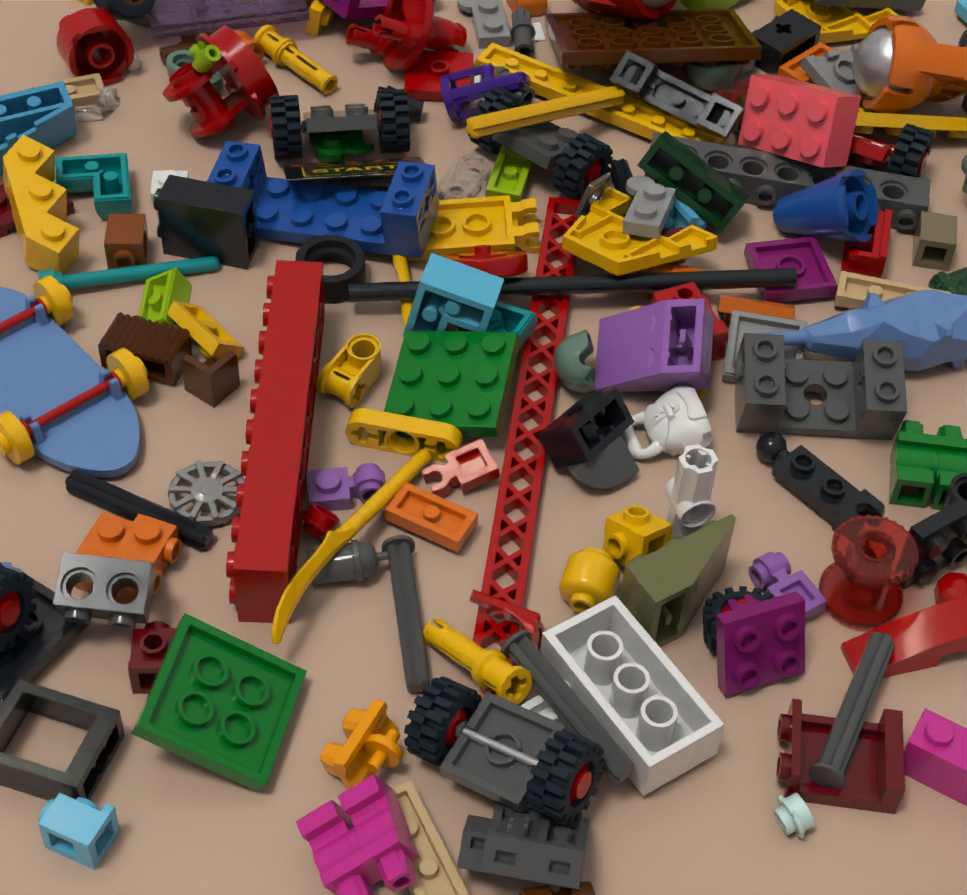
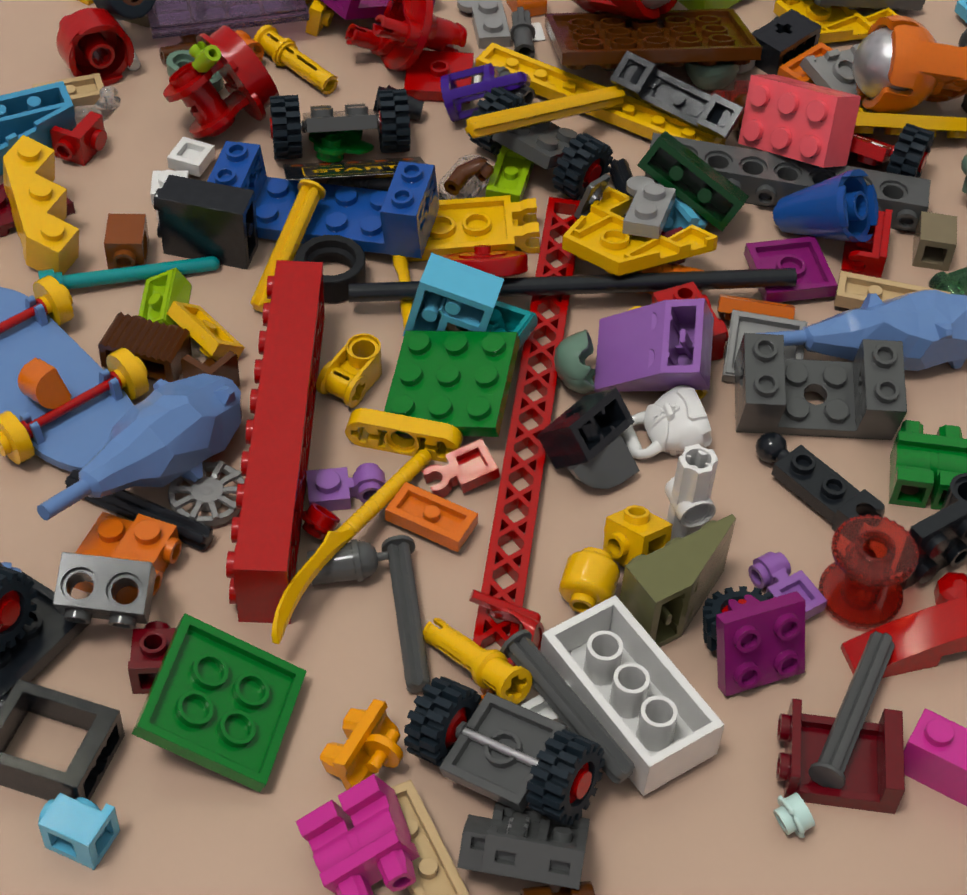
(43, 384): none -> orange brick
(81, 142): none -> red bracket
(103, 175): teal brick -> none
(159, 440): none -> medium blue piece
(191, 156): none -> white plate
(290, 236): none -> yellow axle
(464, 172): none -> reddish brown arm

